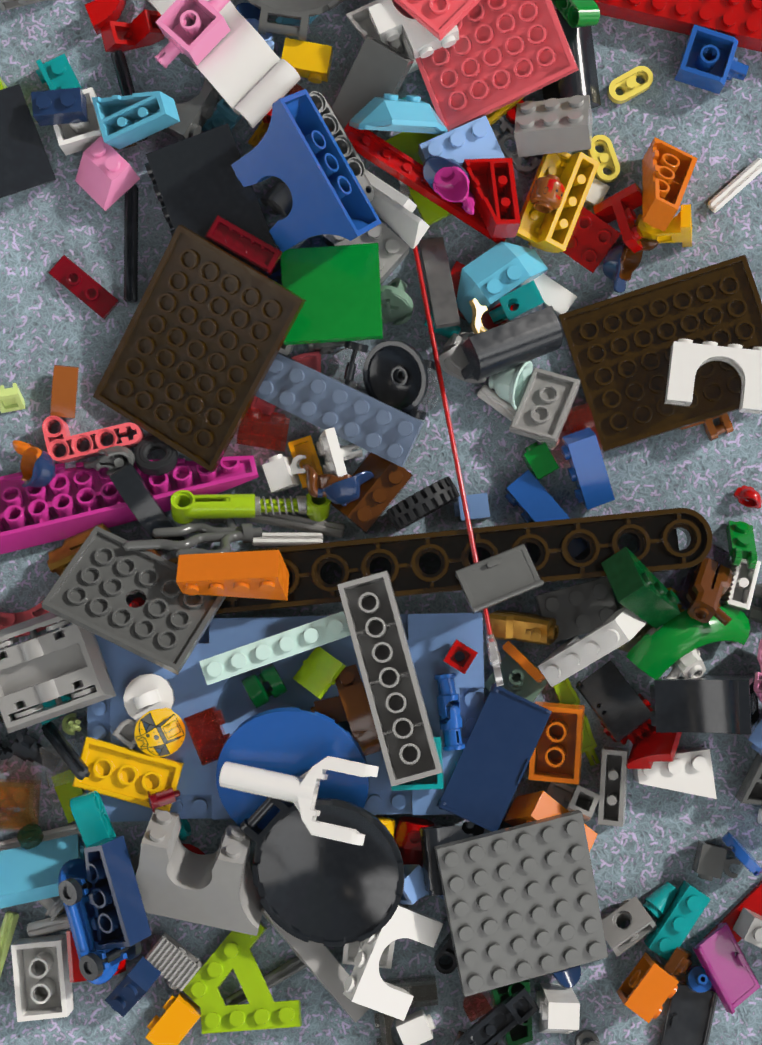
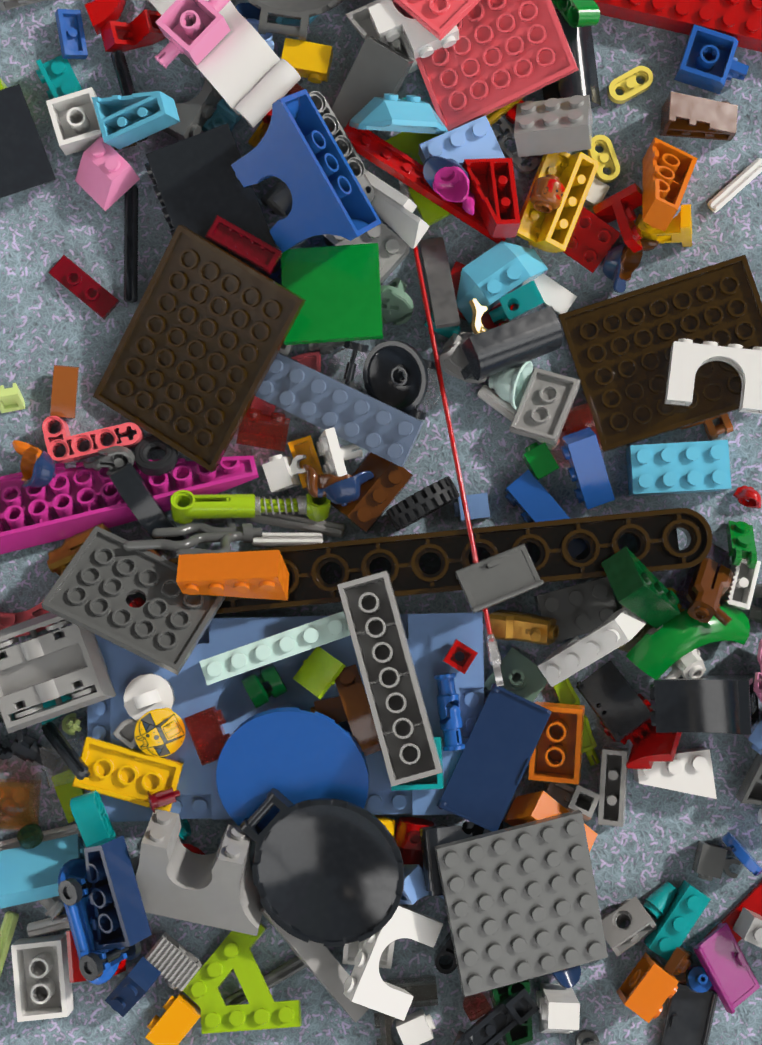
(59, 106): dark blue brick -> none
(71, 34): none -> blue plate
(298, 790): white piece -> none
(531, 669): orange tile -> none
(678, 468): none -> medium azure brick
(698, 117): none -> wedge

